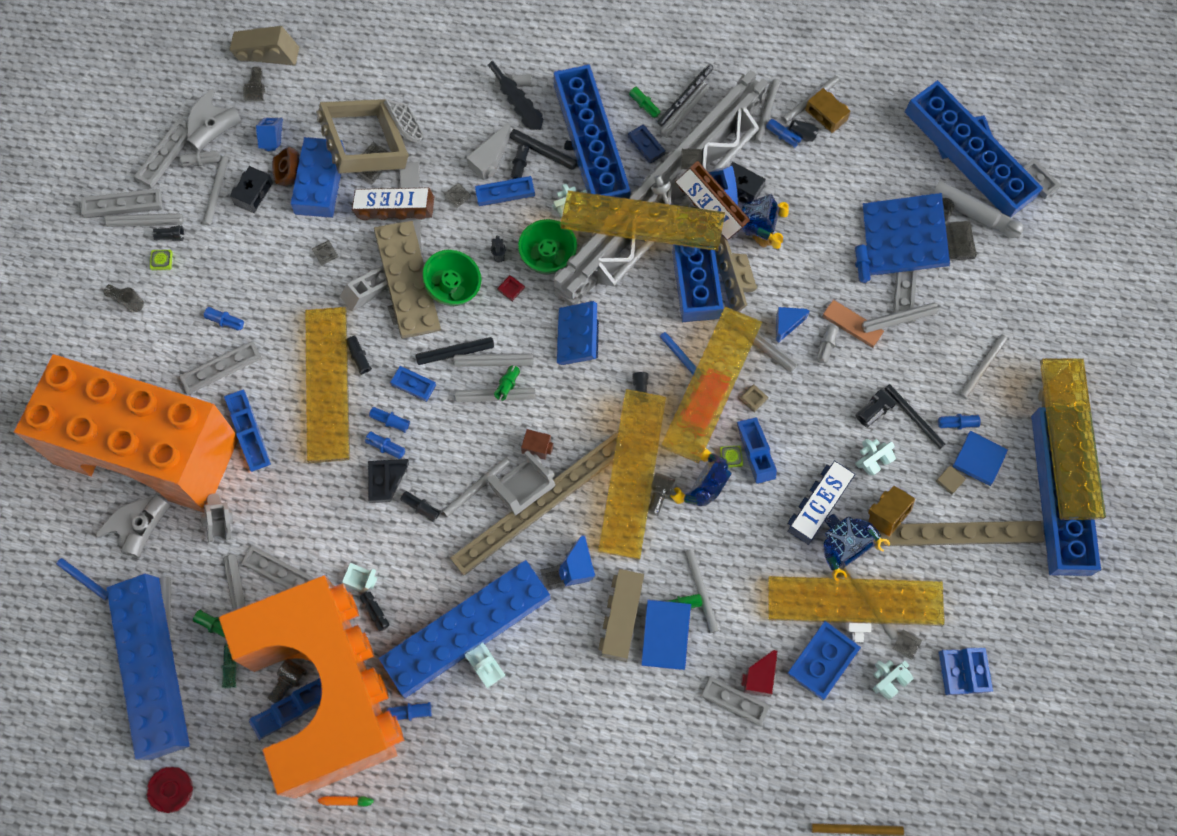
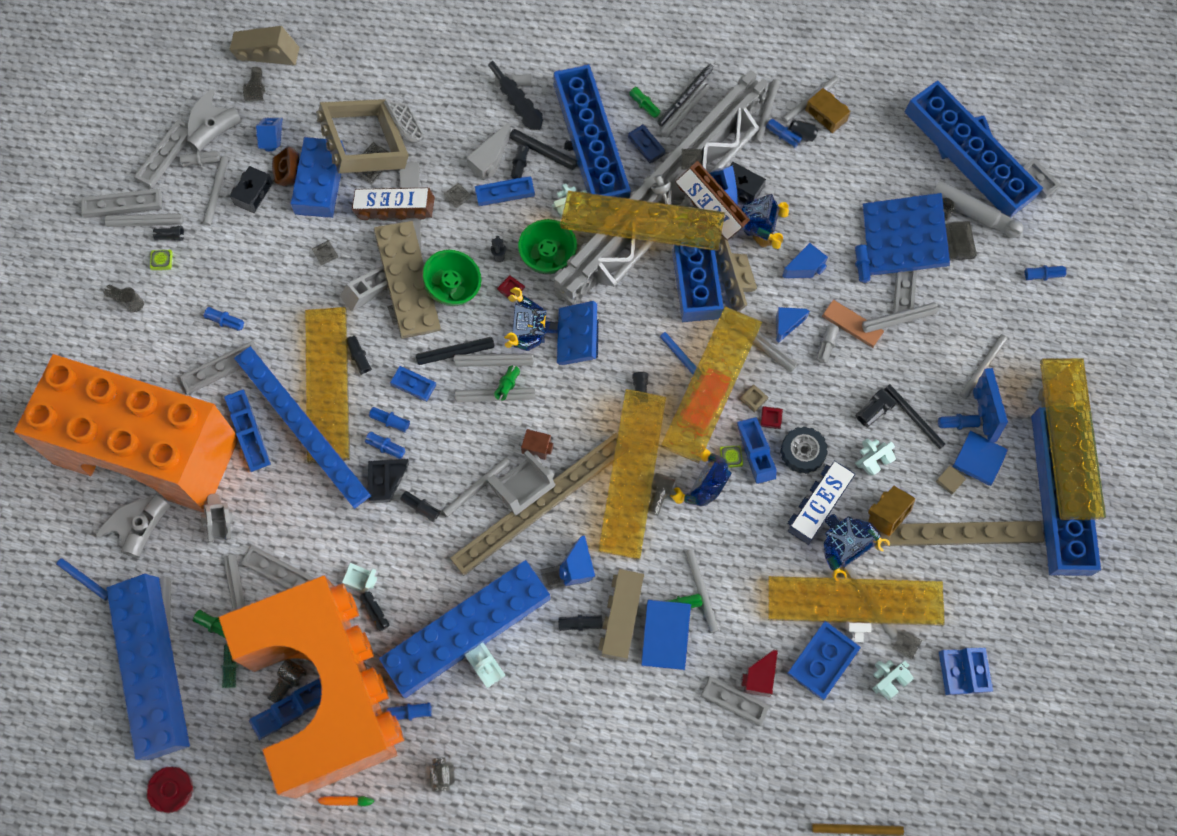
(303, 427): none -> blue plate
(439, 774): none -> clear smoke head
(529, 323): none -> torso
(580, 622): none -> black pin
(771, 417): none -> dark red tile
(806, 263): none -> blue slope
(807, 439): none -> black wheel
(990, 405): none -> blue plate
(1044, 272): none -> blue axle

